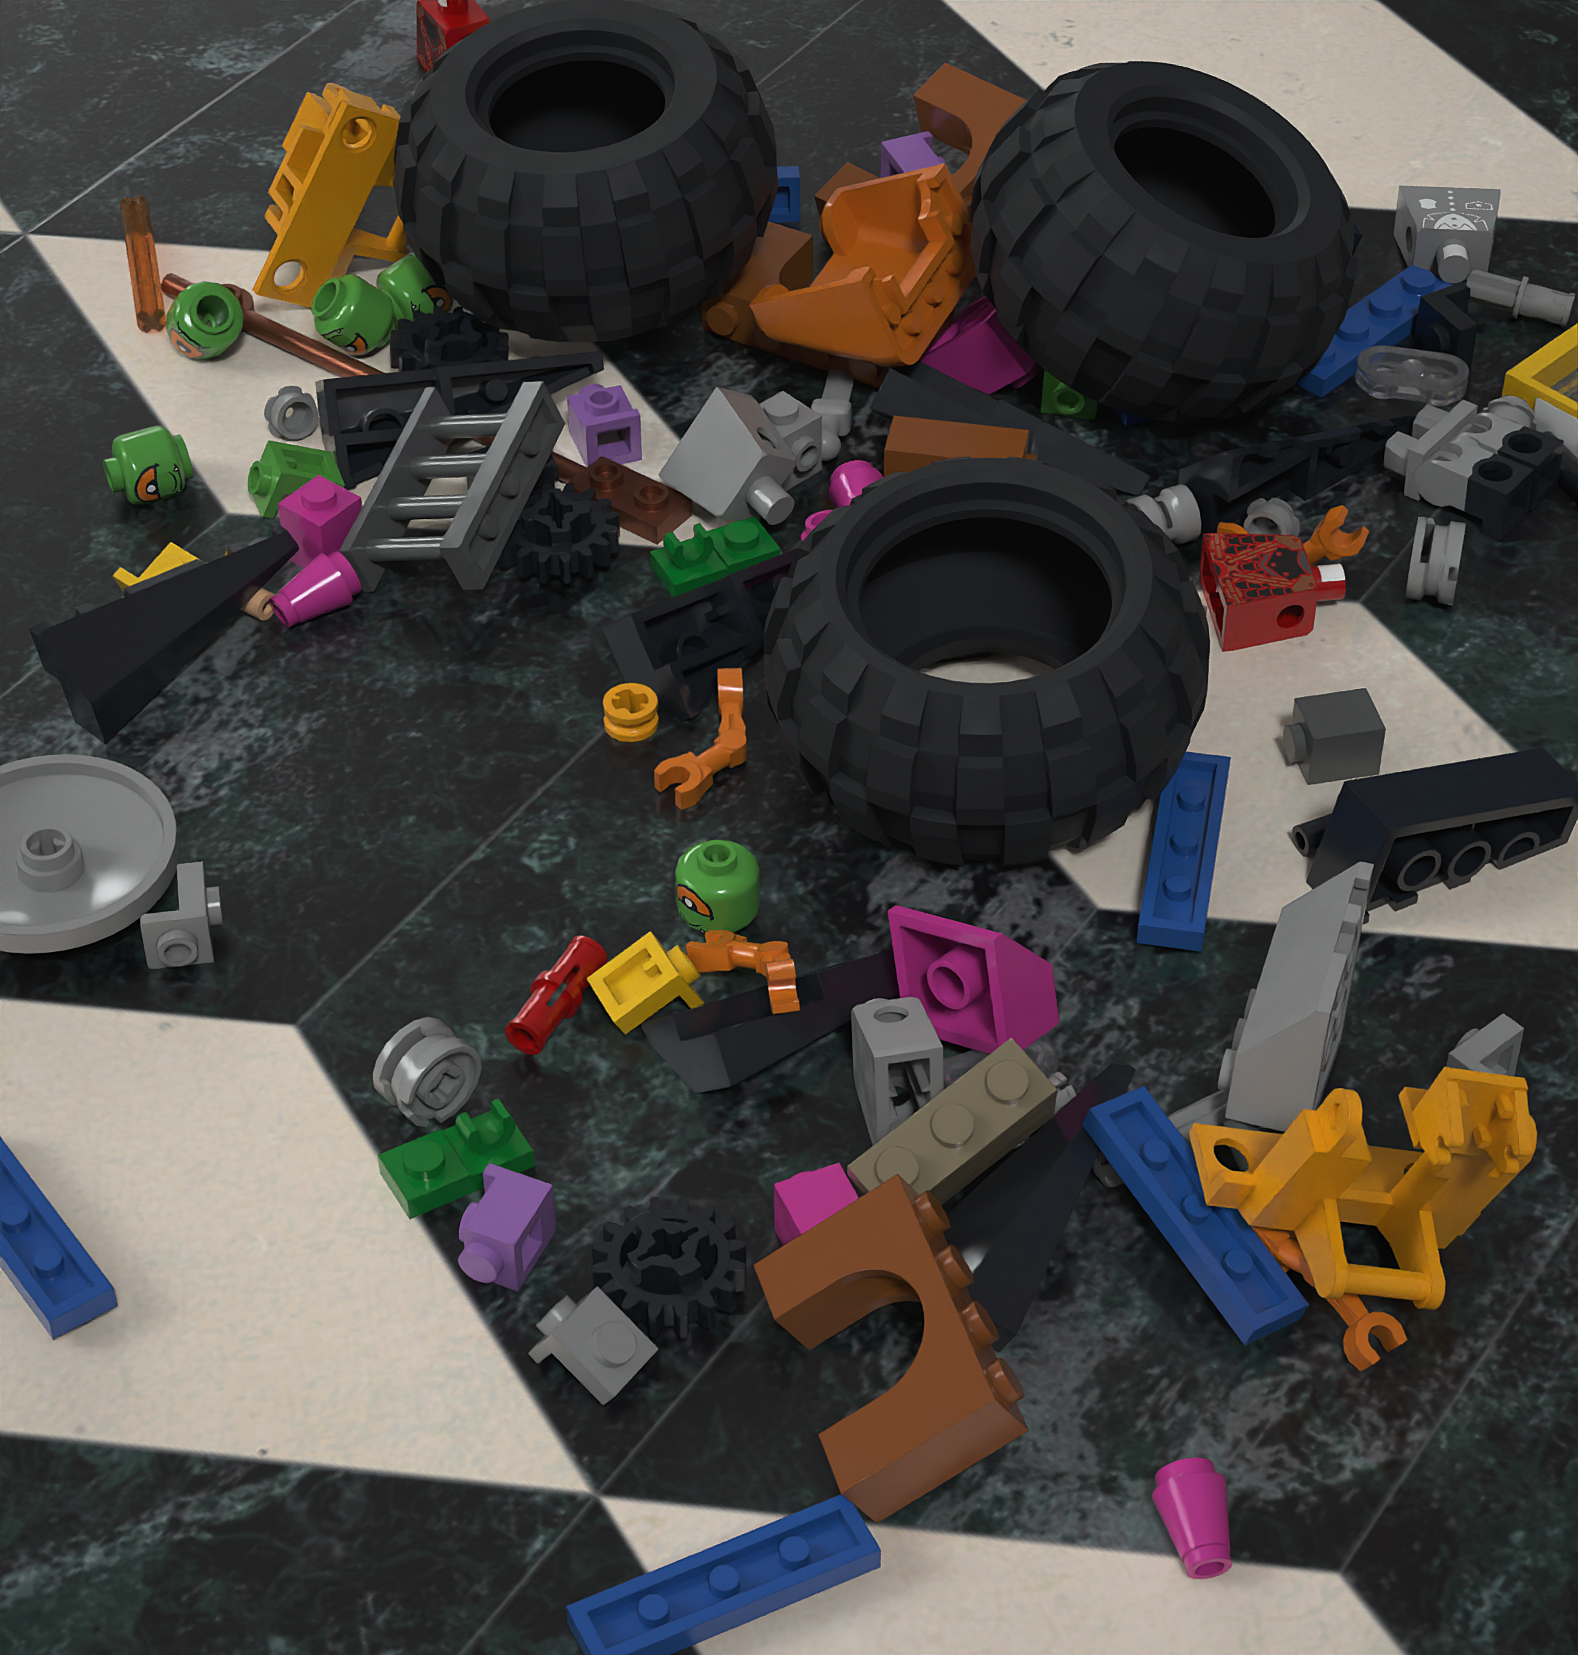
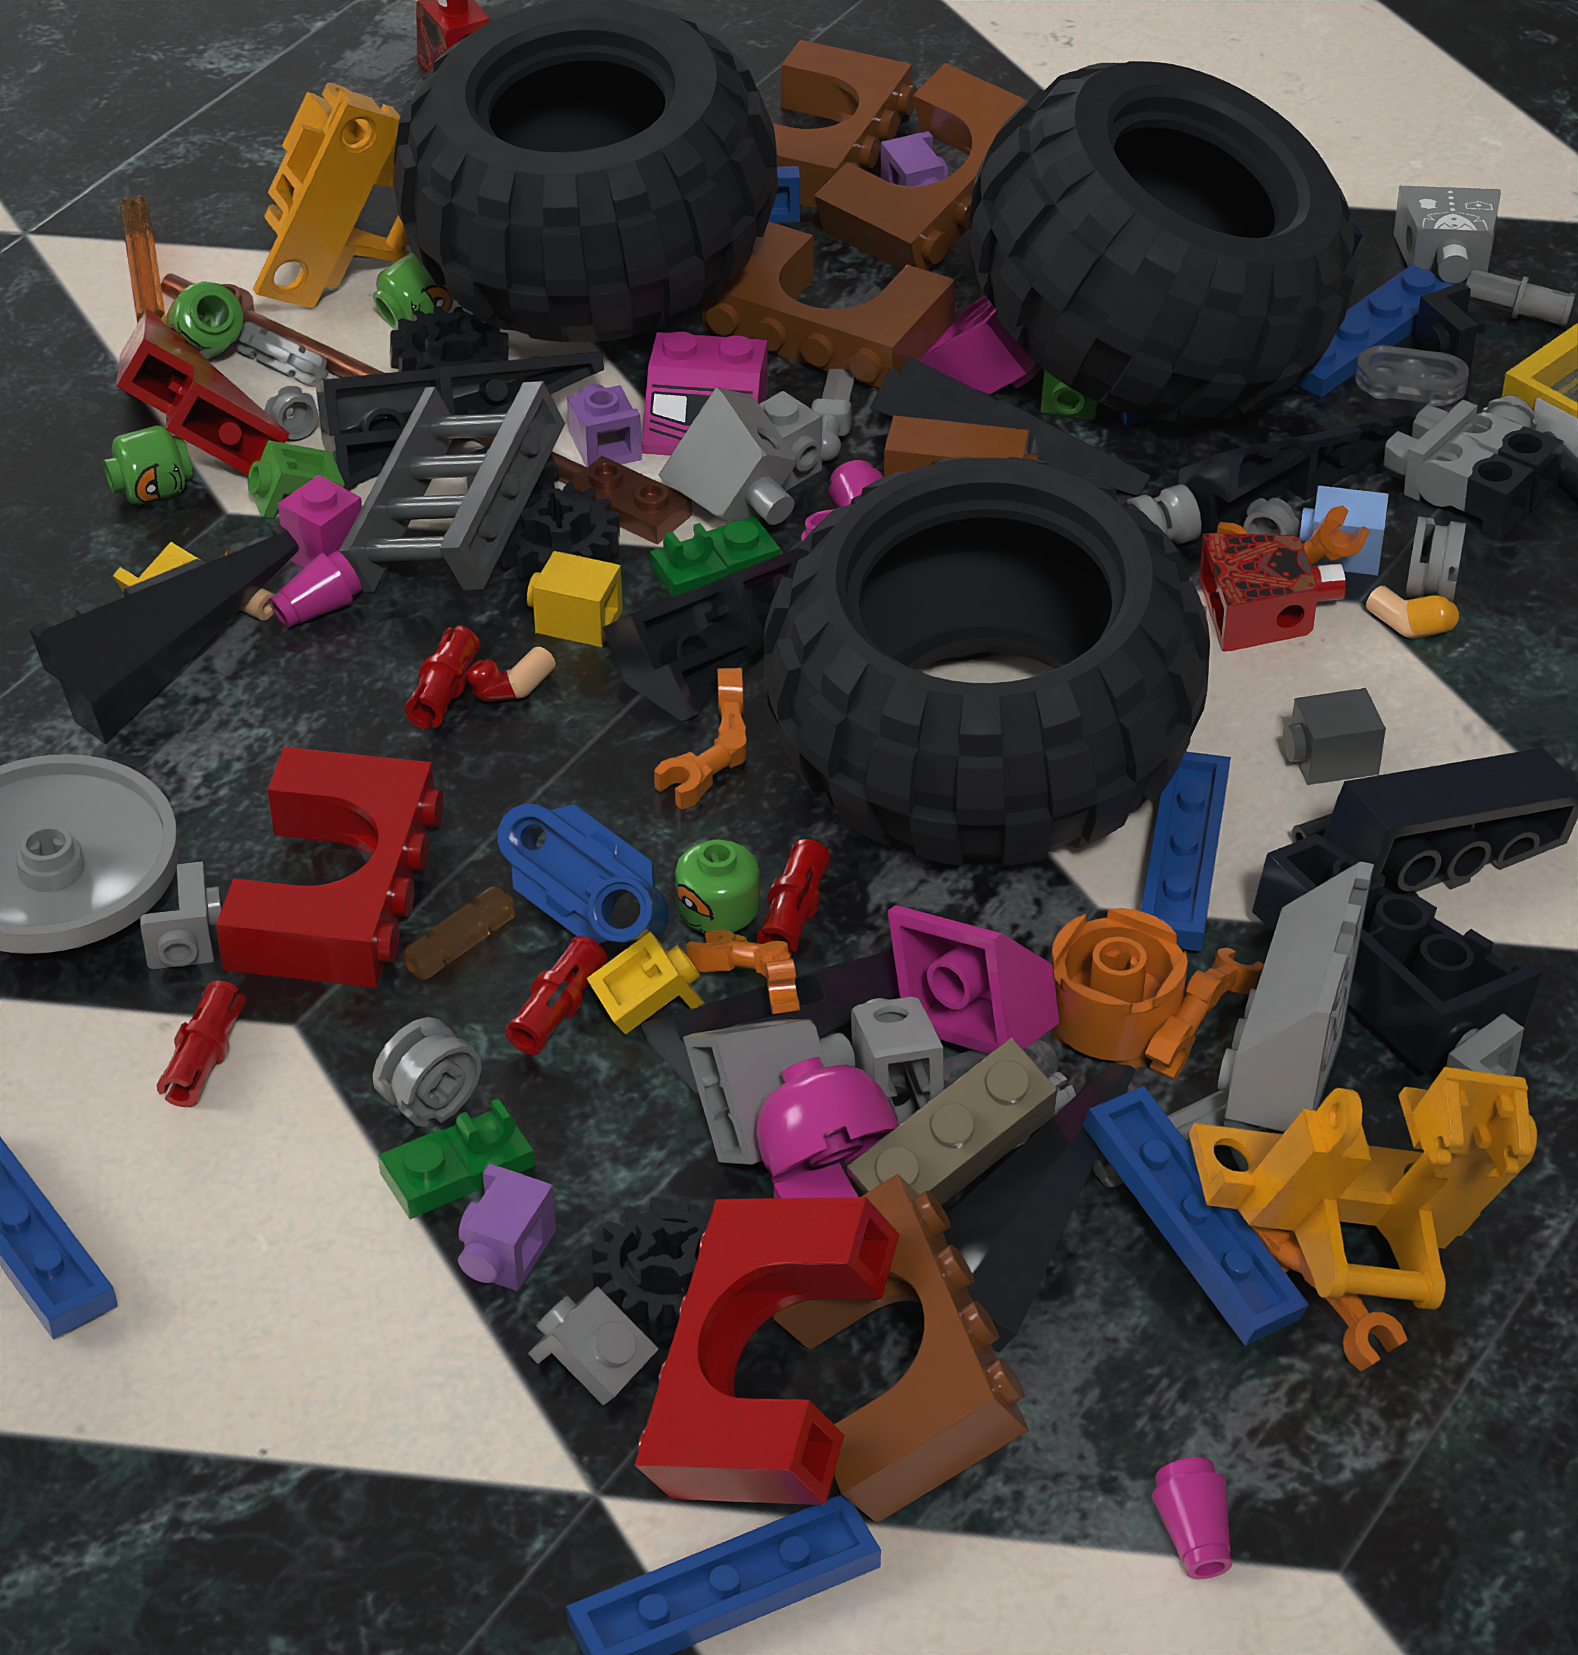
(194, 395): none -> red slope
(201, 1044): none -> red pin
(281, 354): none -> light grey axle
(350, 925): none -> red arch
(353, 314): bright green head -> none
(442, 677): none -> red pin
(458, 933): none -> clear orange axle
(516, 683): none -> arm
(576, 598): none -> yellow brick
(580, 872): none -> blue piece
(641, 721): light orange bush -> none
(685, 374): none -> dark pink slope
(743, 1066): none -> light grey torso
(748, 1268): none -> red arch
(795, 894): none -> red pin
(821, 1118): none -> dark pink cylinder
(851, 87): none -> dark orange arch
(892, 273): orange windscreen -> none
(1116, 983): none -> orange brick
(1175, 1038): none -> orange piece
(1365, 510): none -> light blue brick
(1411, 971): none -> black wedge
(1413, 617): none -> arm

